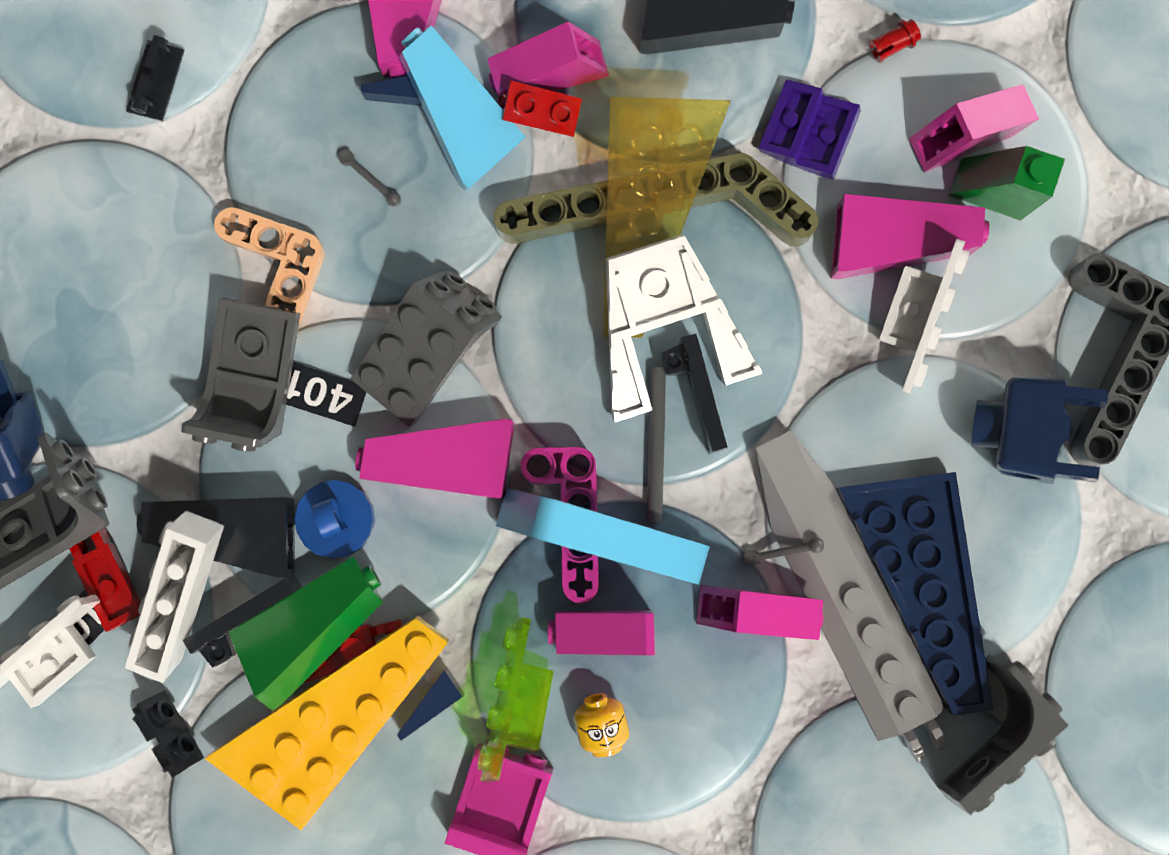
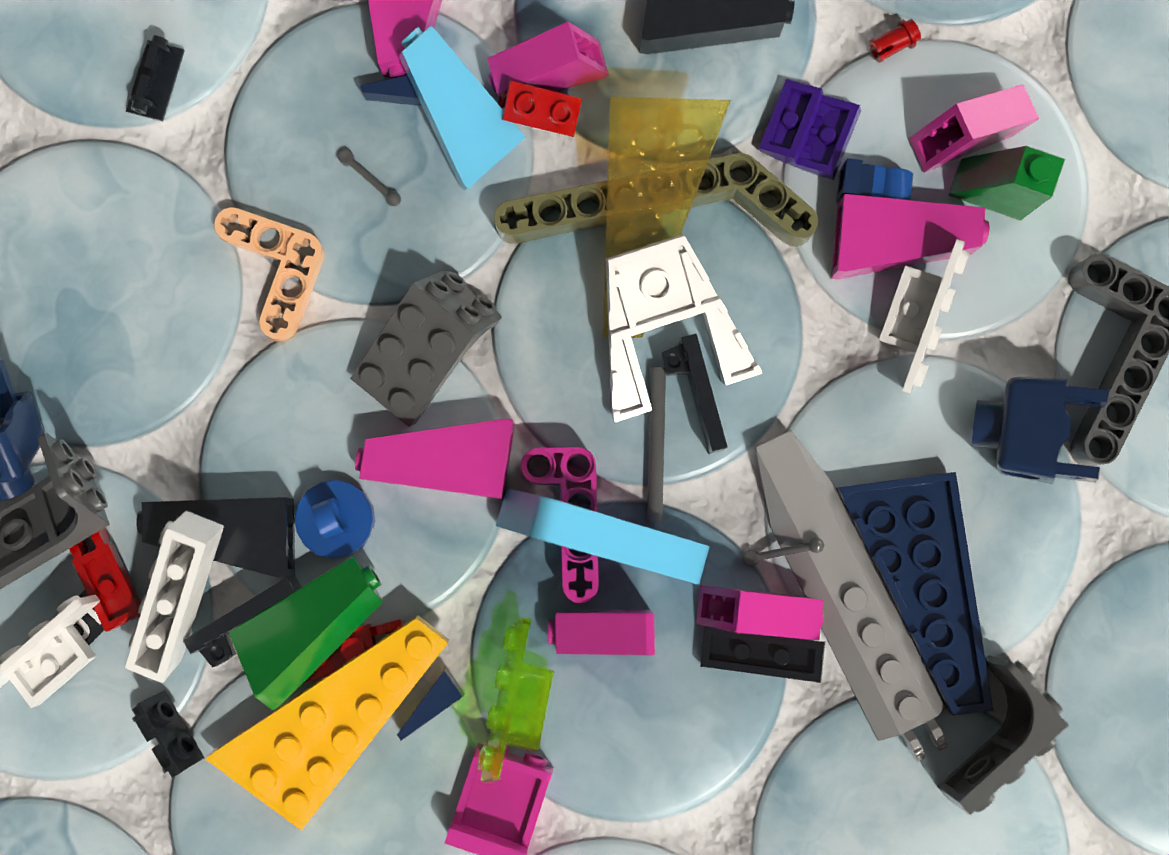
(246, 376): dark grey bracket -> none
(325, 394): black sticker -> none
(601, 725): yellow head -> none
(763, 654): none -> black hinge
(873, 181): none -> leg

